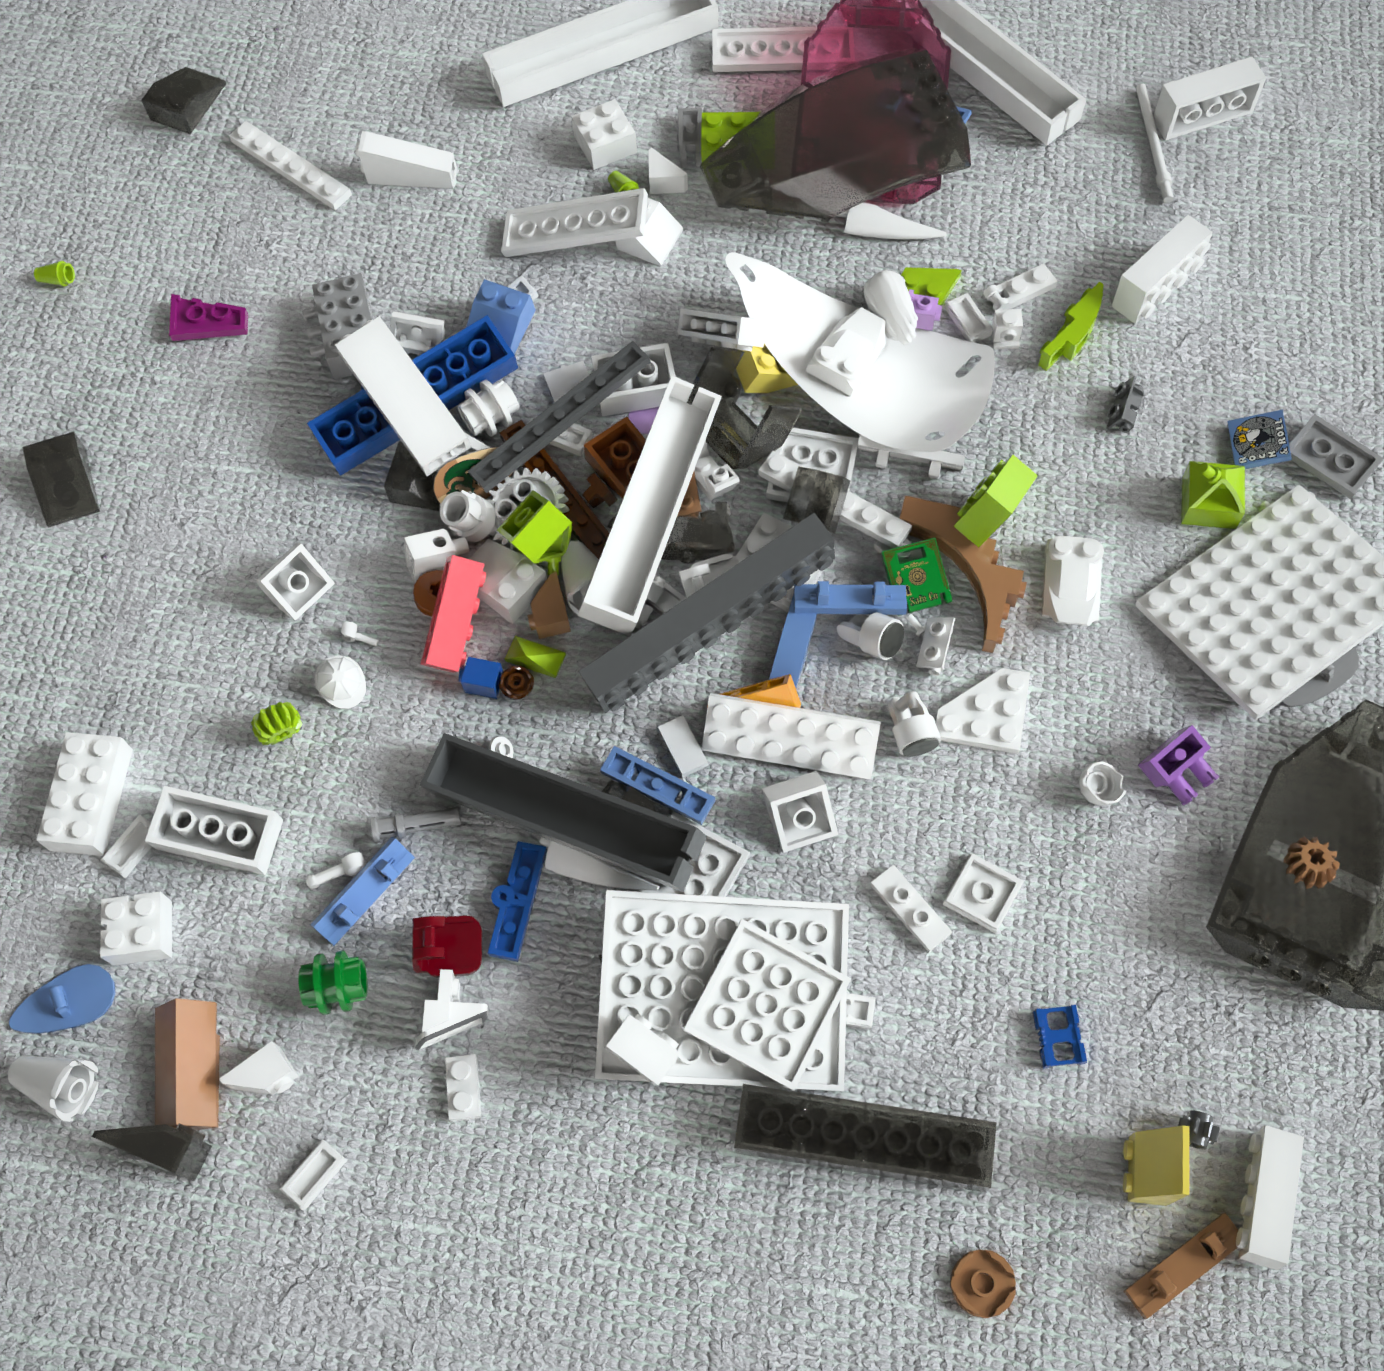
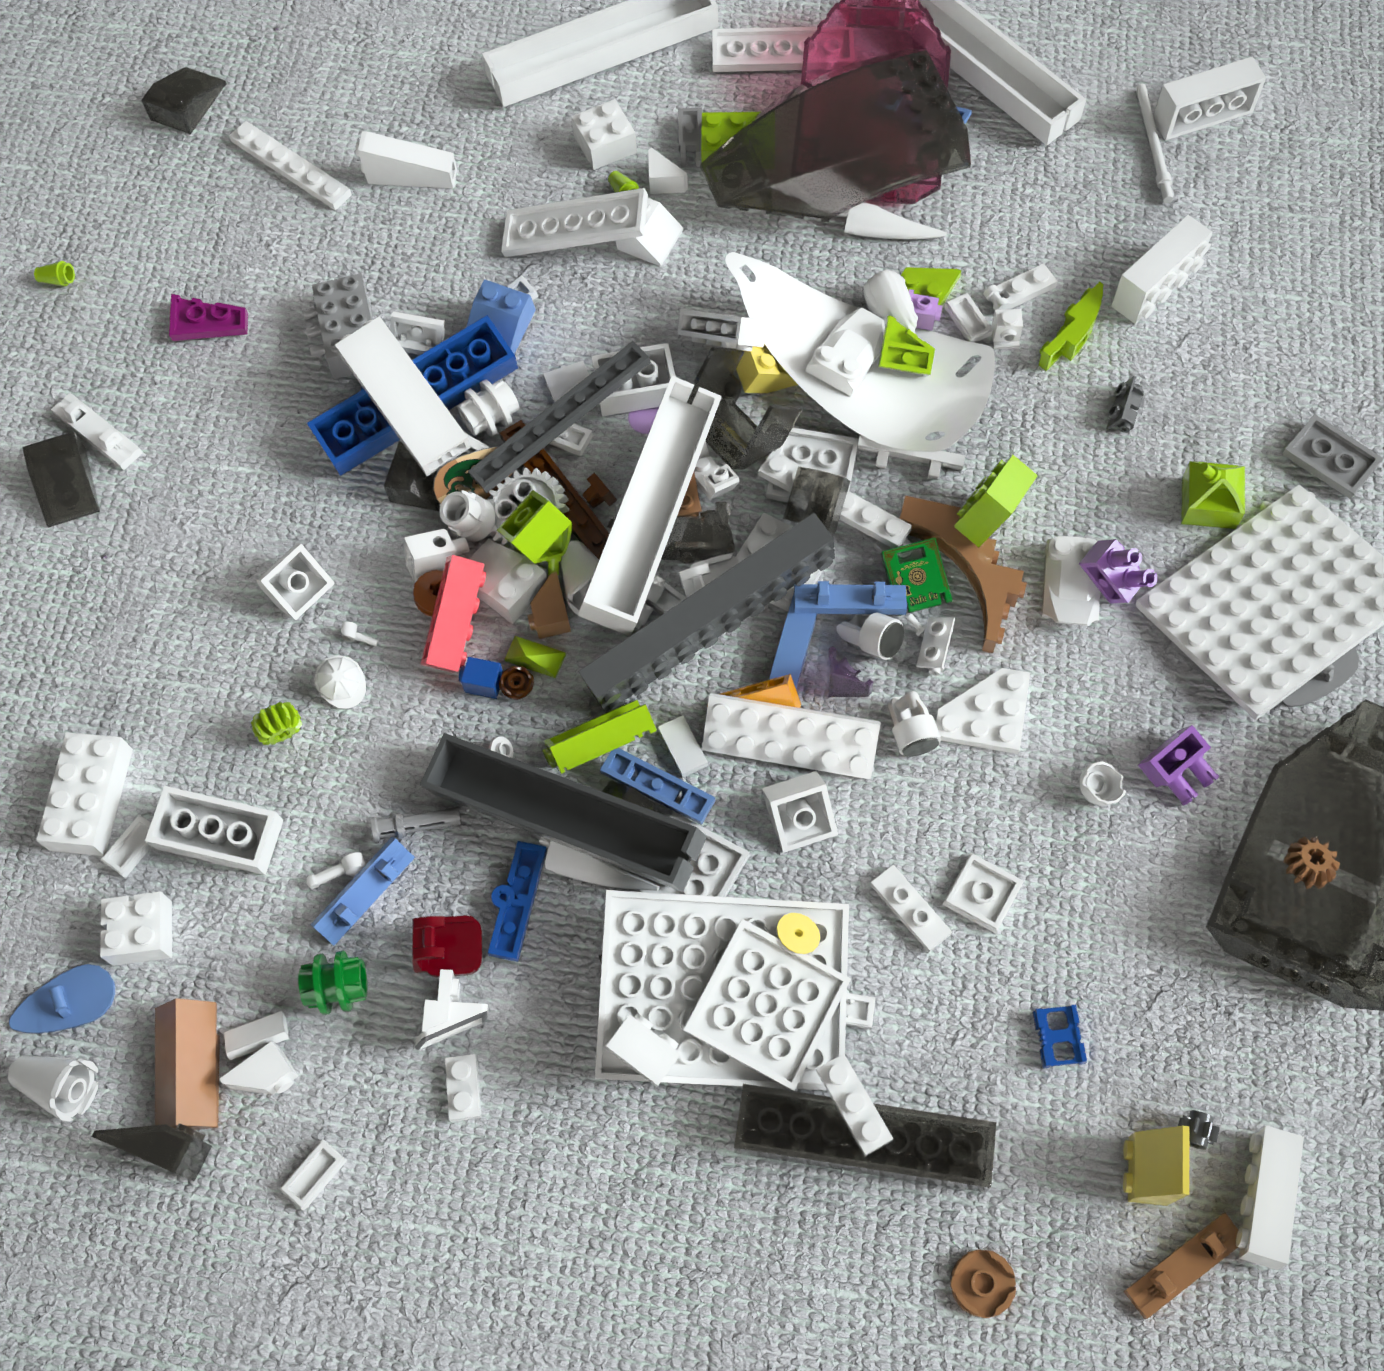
(97, 431): none -> white hinge
(255, 1035): none -> white tile
(598, 736): none -> lime door
(615, 454): dark orange slope -> none
(798, 933): none -> light yellow piece
(843, 679): none -> clear purple slope
(854, 1104): none -> white plate
(904, 350): none -> lime wing
(1116, 570): none -> medium lavender brick
(1259, 439): tile -> none

